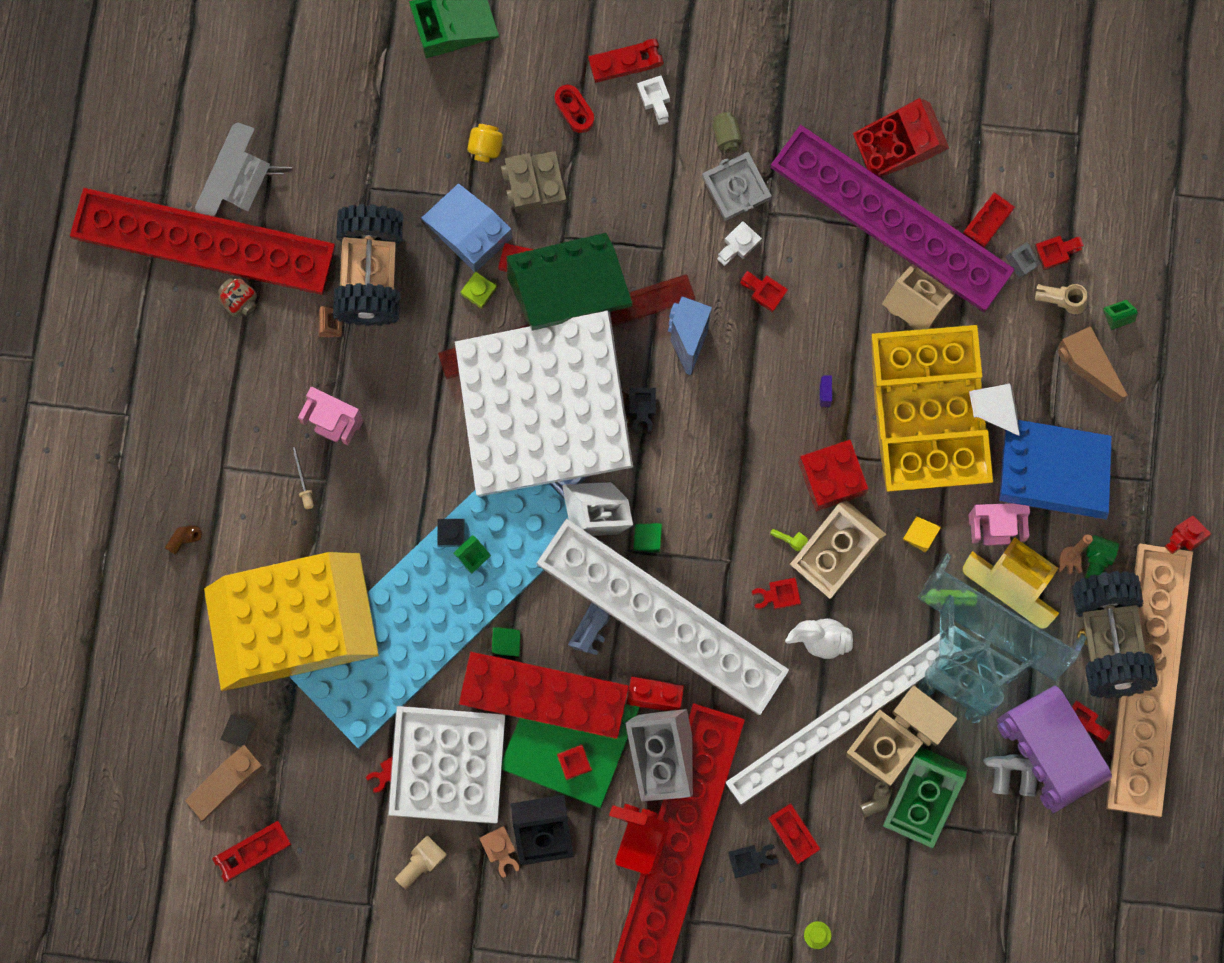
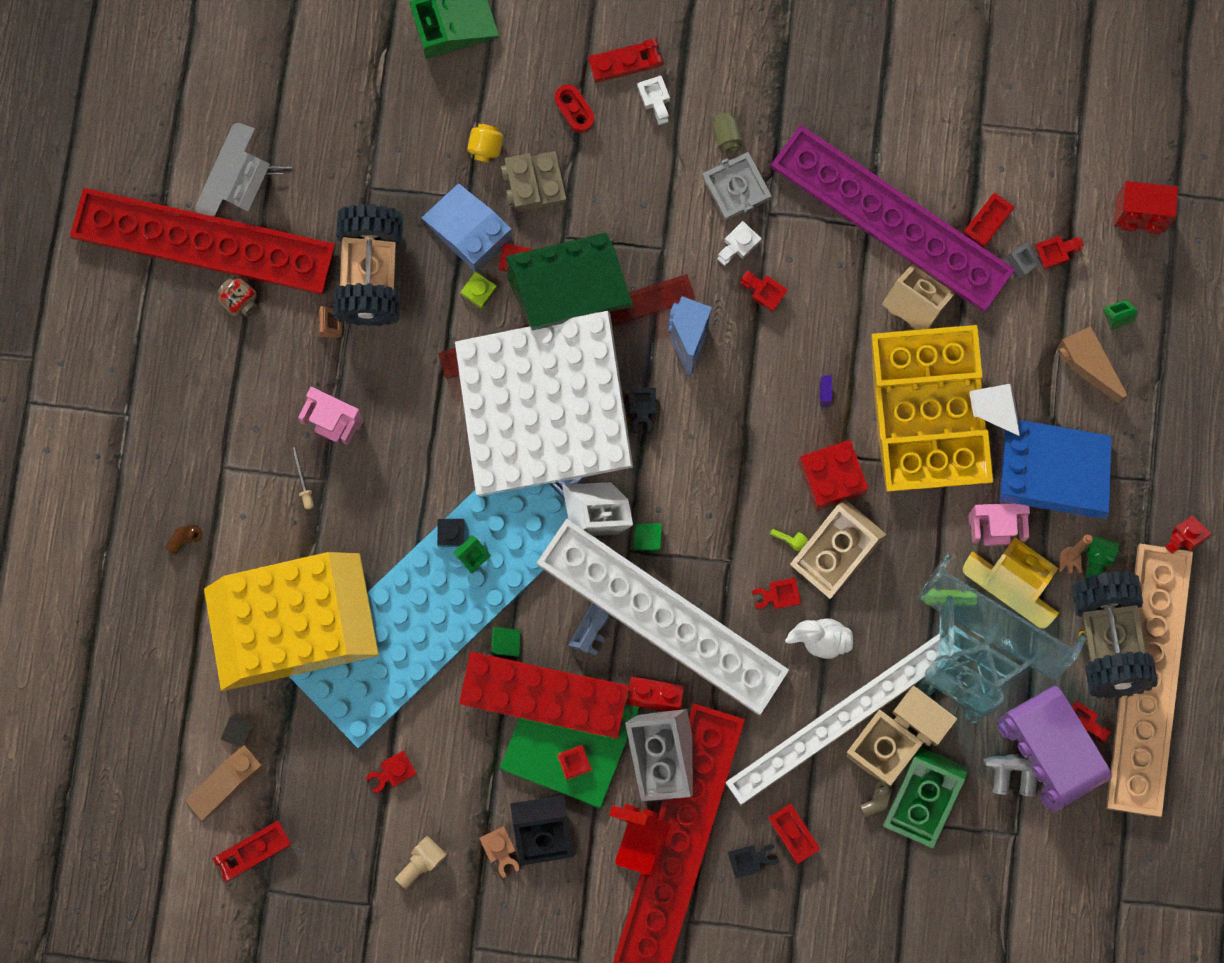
(446, 765): white plate -> none
(817, 935): lime plate -> none
(901, 138): red slope -> none
(921, 534): yellow slope -> none
(1062, 296): tan pin -> none
(1145, 207): none -> red brick

